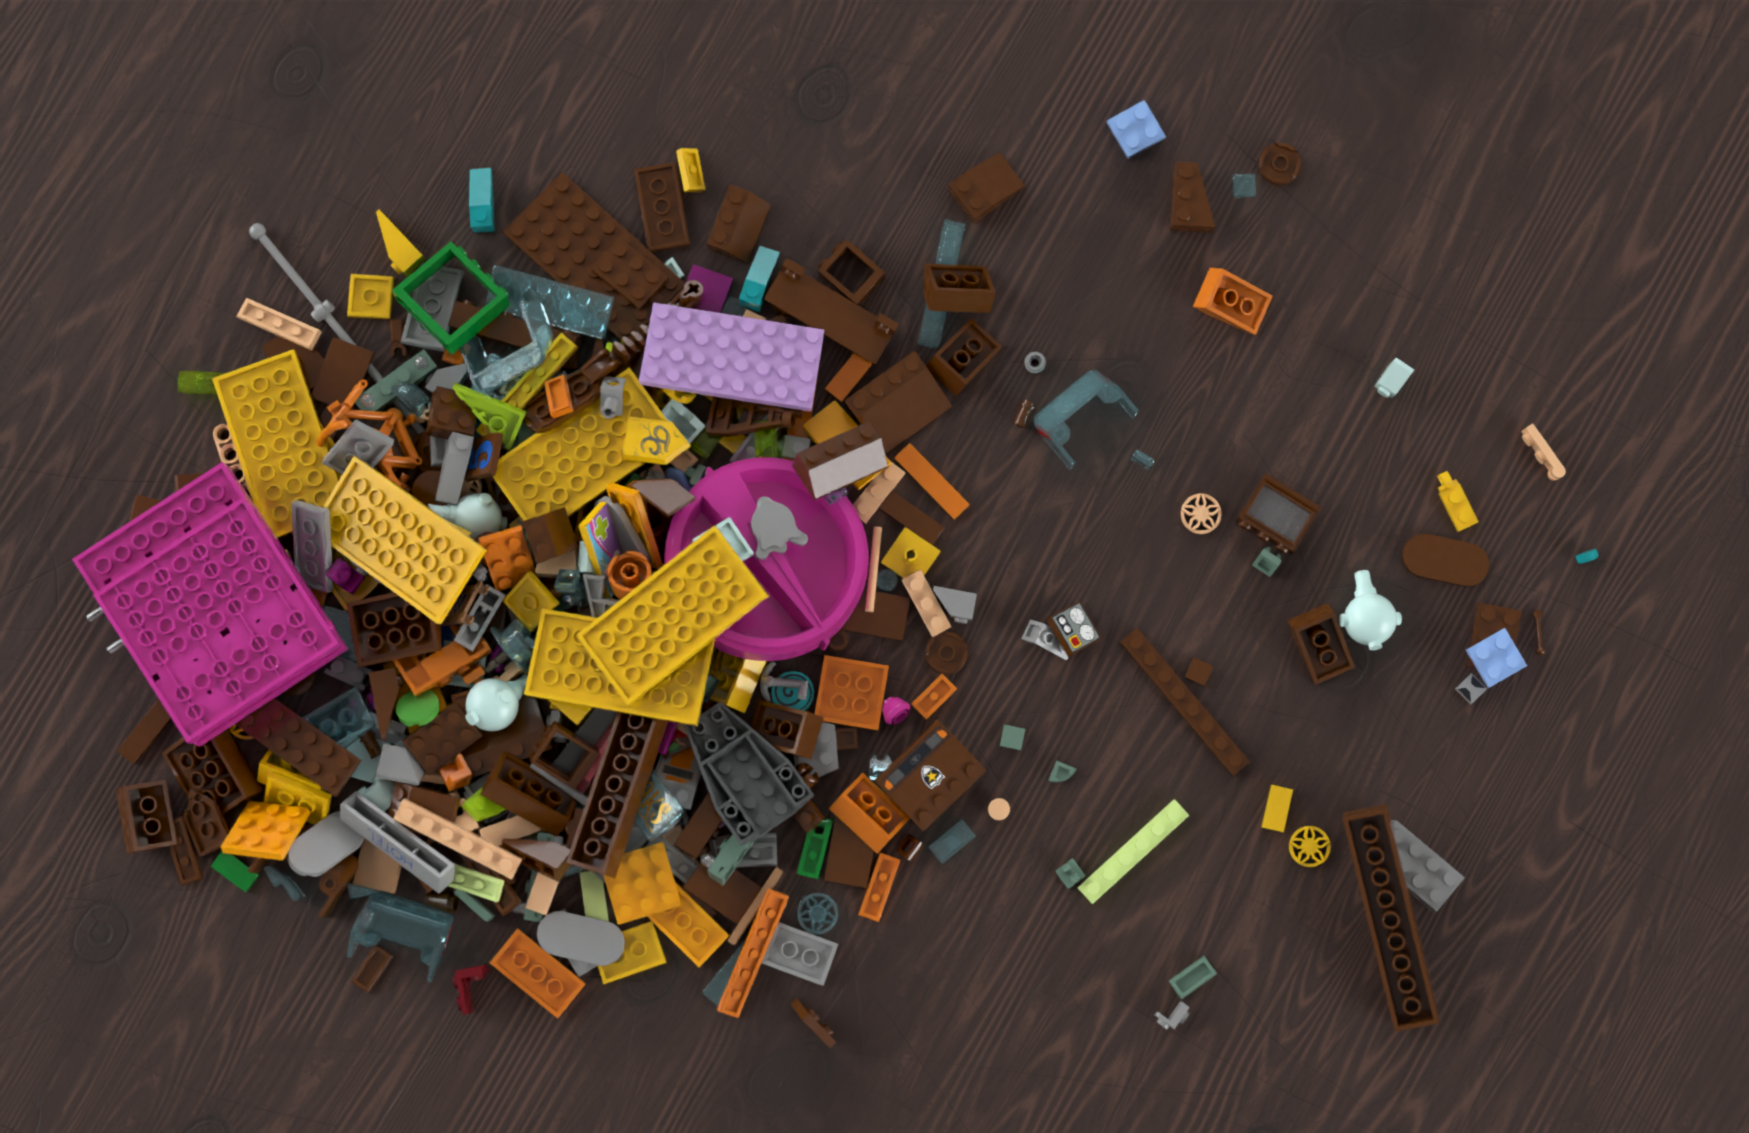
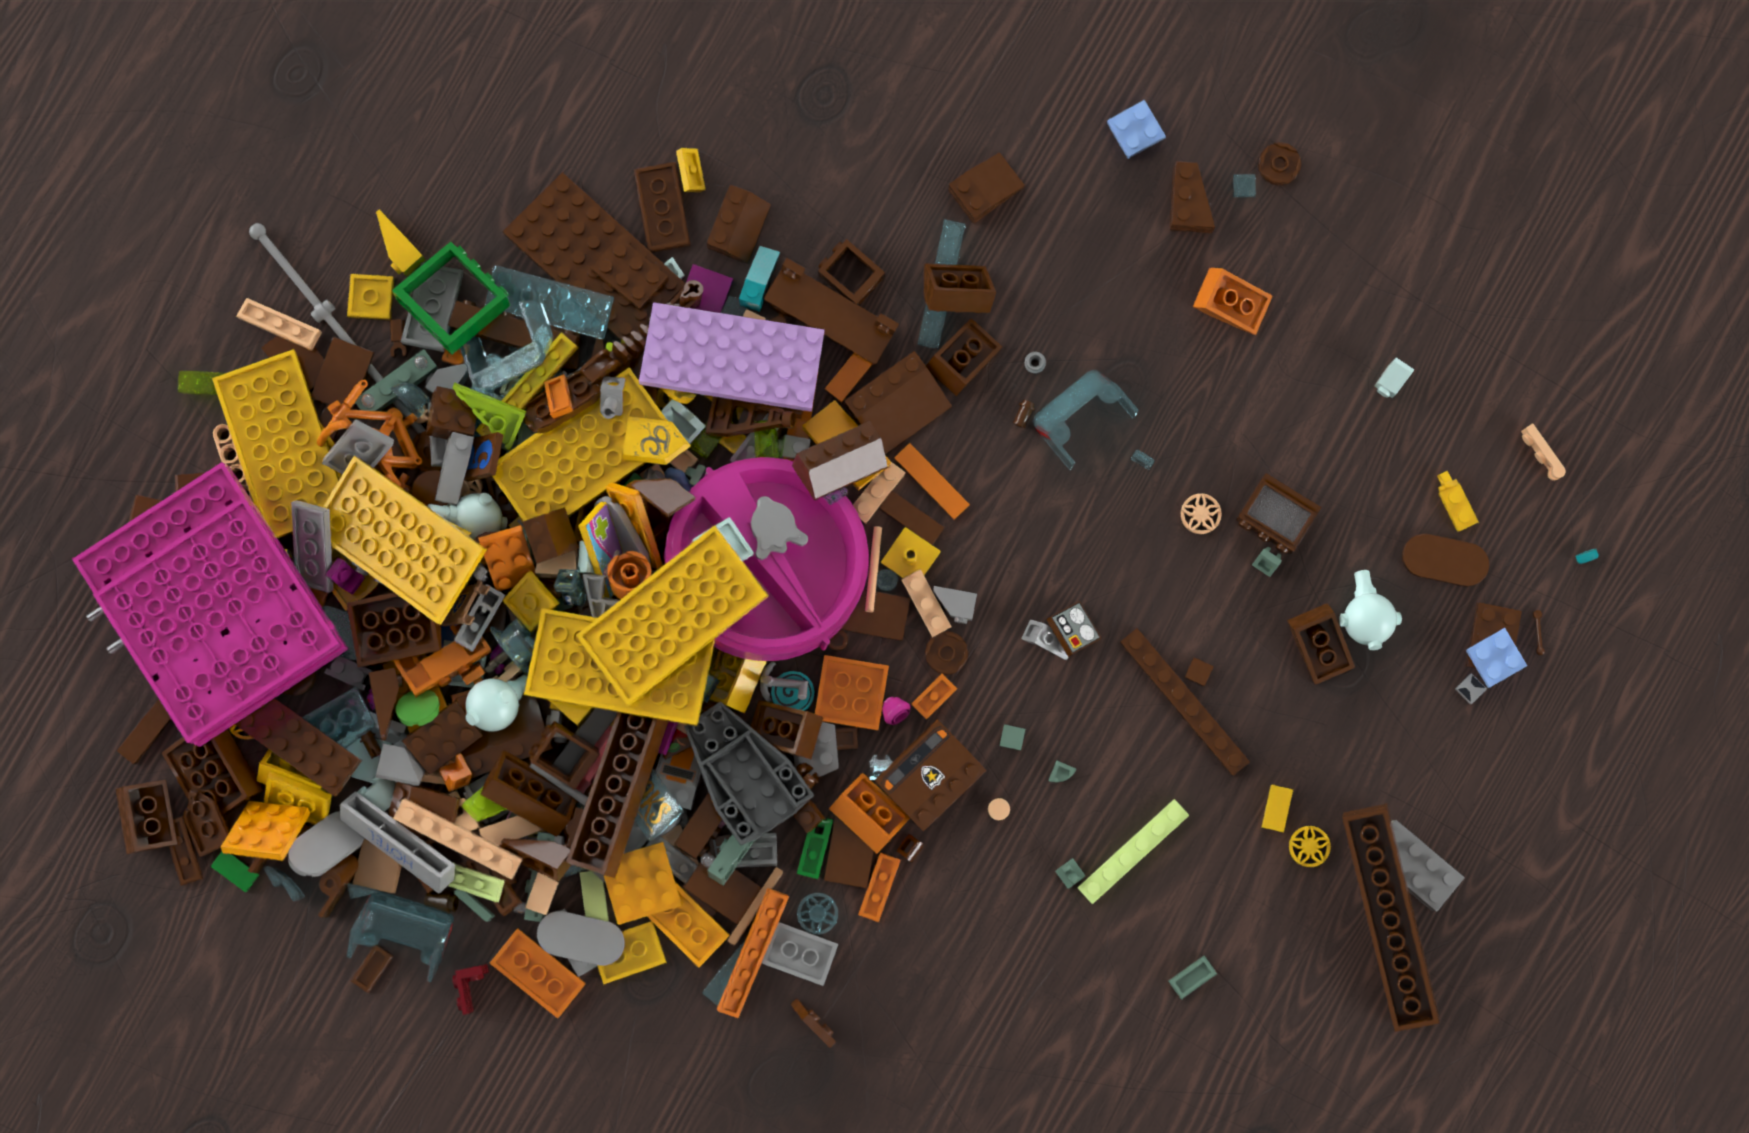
(481, 201): teal slope -> none
(952, 841): clear light blue tile -> none
(1178, 1015): light grey bracket -> none

